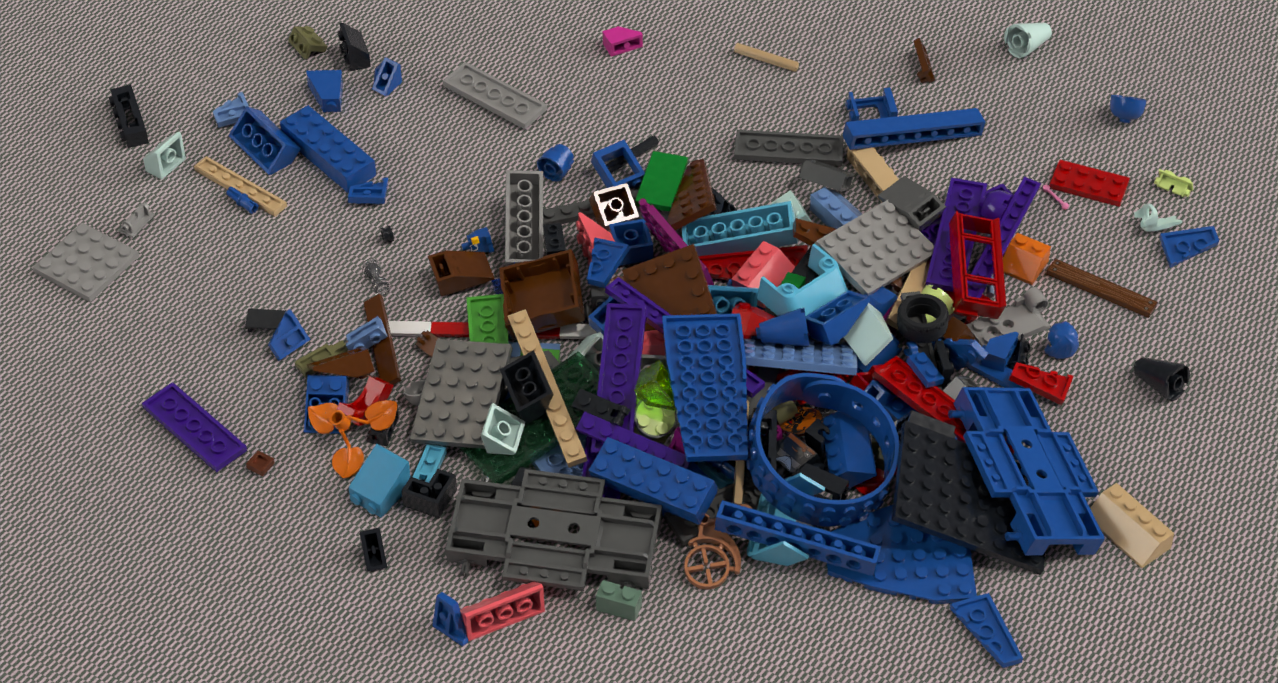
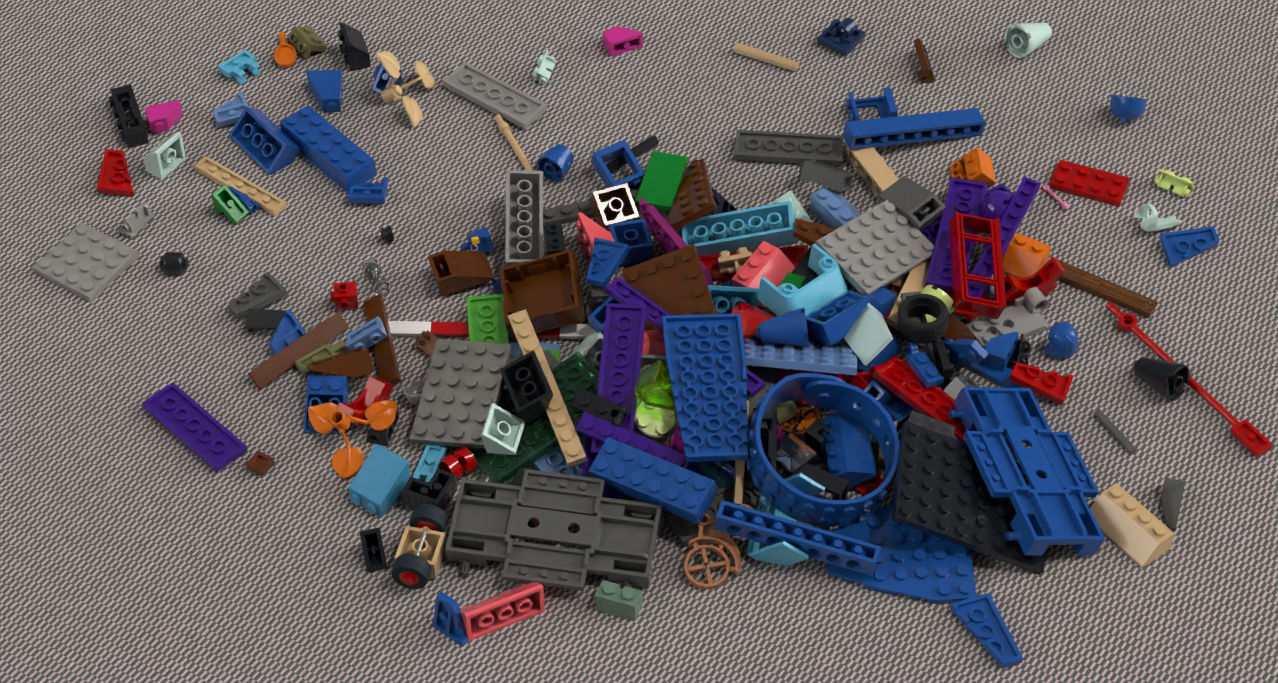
(114, 174): none -> red wing
(163, 116): none -> dark pink slope
(173, 263): none -> black head
(227, 202): none -> green slope
(238, 63): none -> medium azure plate
(258, 296): none -> dark grey wing
(285, 53): none -> orange piece
(304, 345): none -> reddish brown tile
(344, 295): none -> red brick
(393, 92): none -> tan plant
(421, 547): none -> brick
(459, 463): none -> red wheel
(506, 130): none -> tan bar
(546, 64): none -> light aqua hinge
(732, 263): none -> tan hips
(841, 36): none -> dark blue plate
(974, 167): none -> orange slope
(1042, 279): none -> red arch
(1115, 431): none -> dark grey bar
(1171, 500): none -> dark grey piece
(1242, 431): none -> red bar

